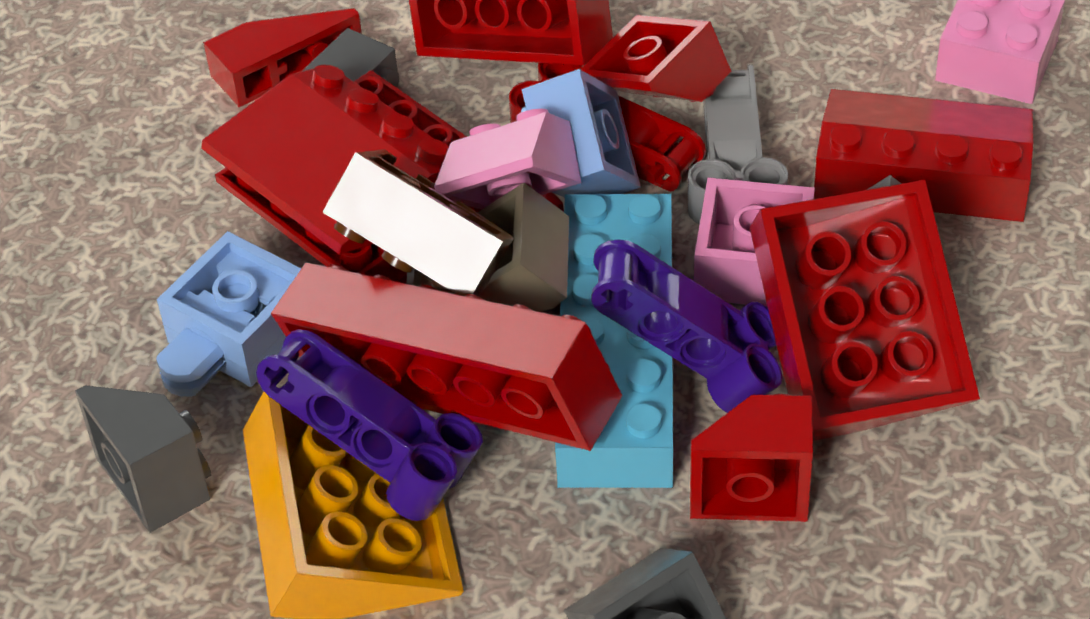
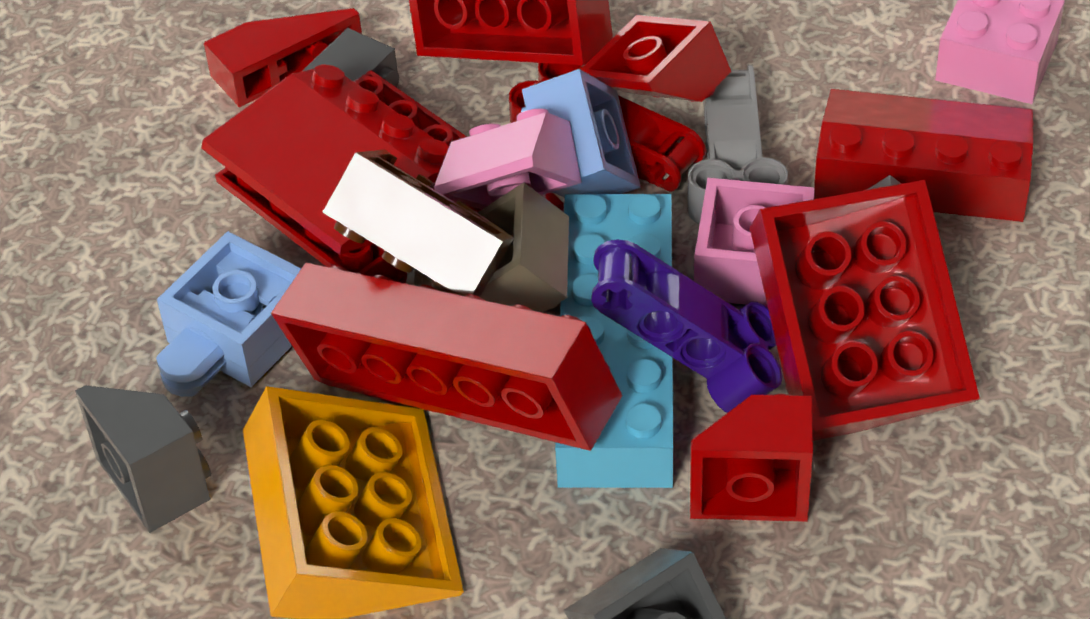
(372, 422): dark purple piece -> none

